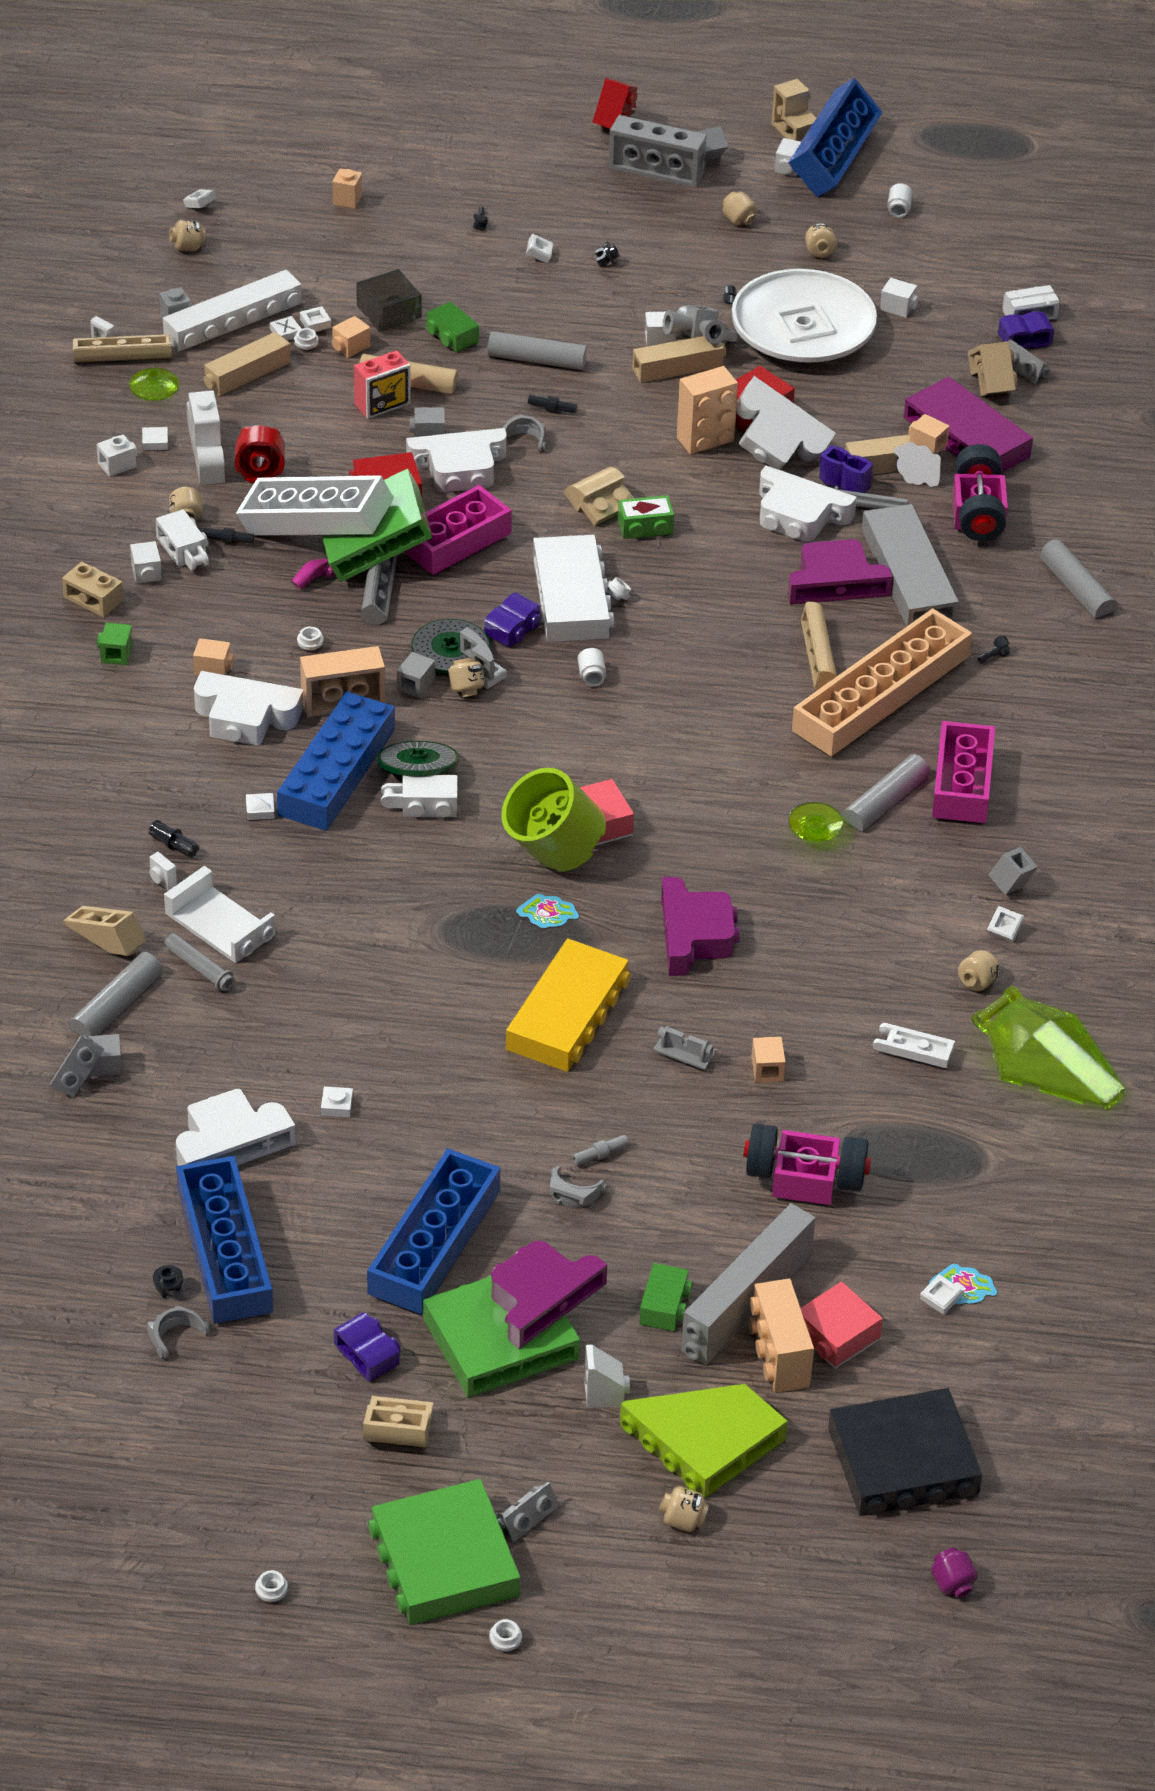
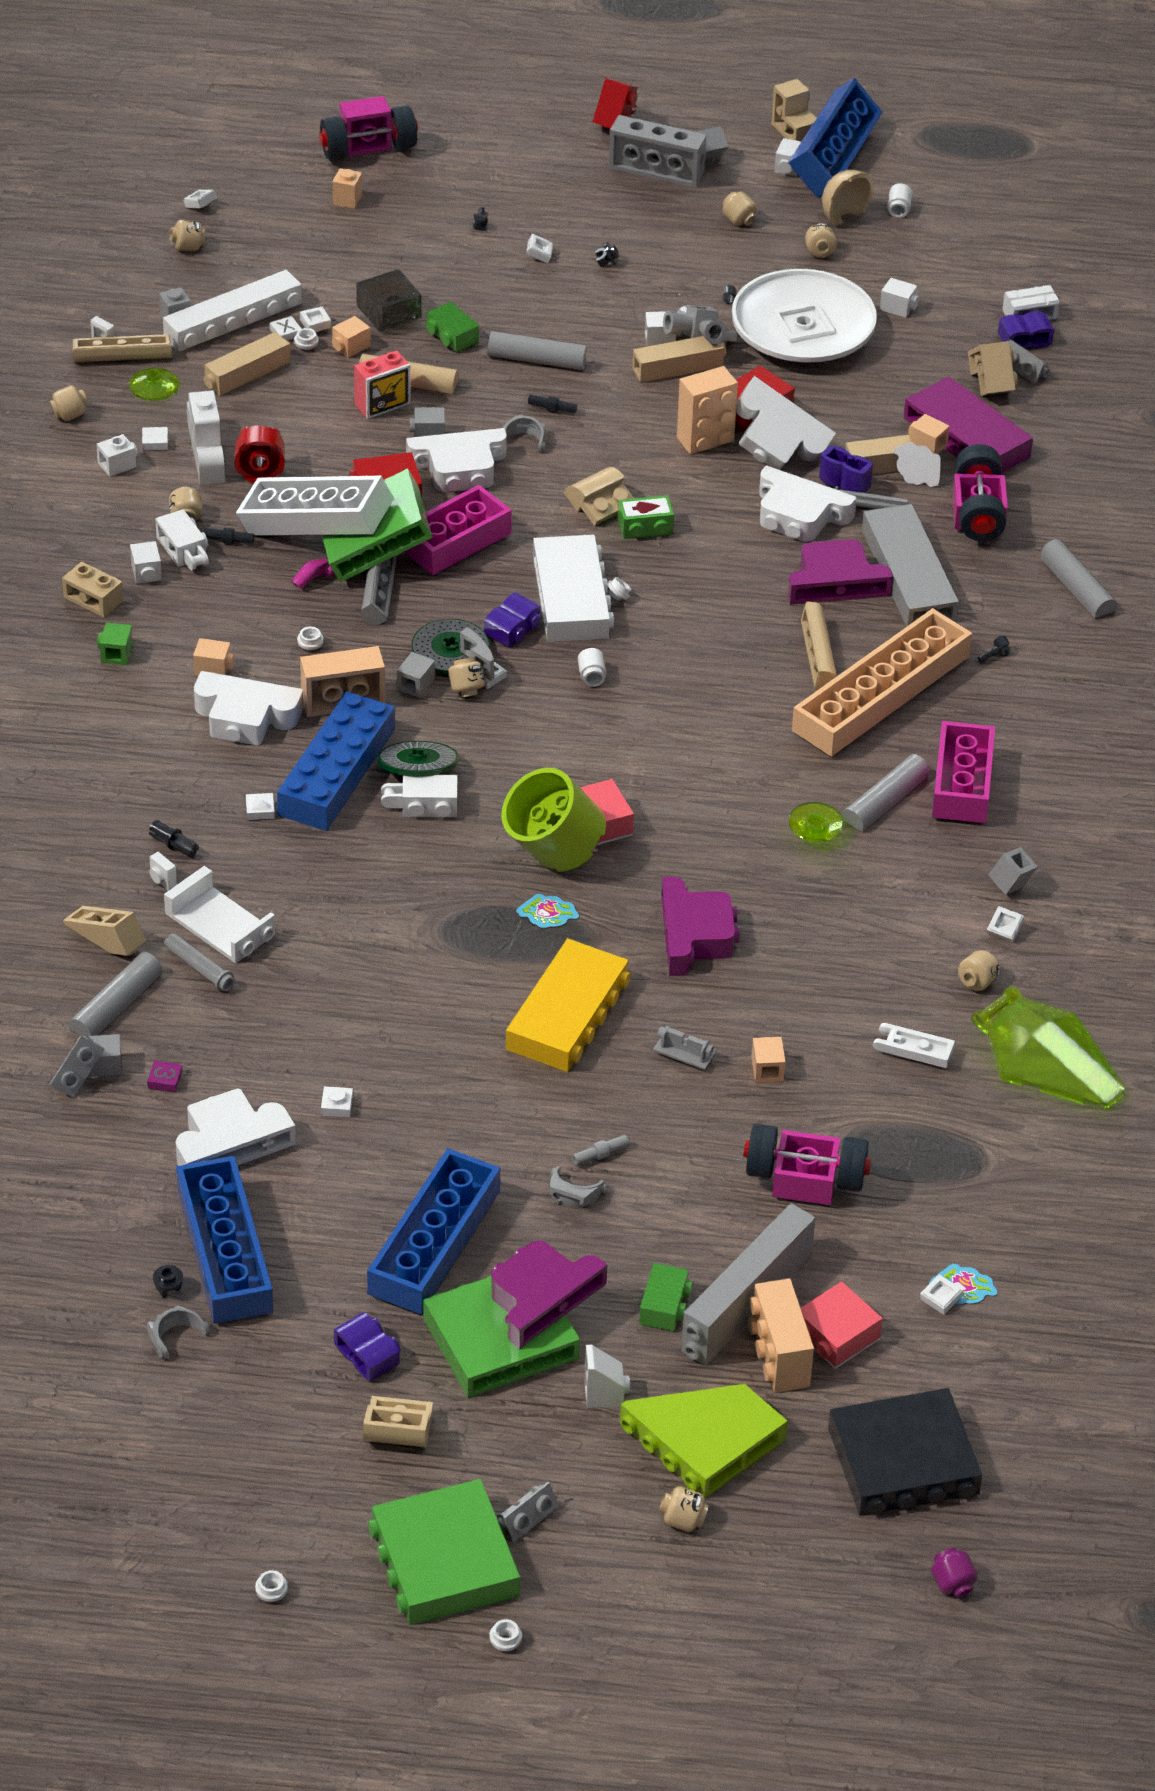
(69, 403): none -> tan head
(164, 1076): none -> magenta tile
(367, 128): none -> brick
(847, 194): none -> tan cylinder

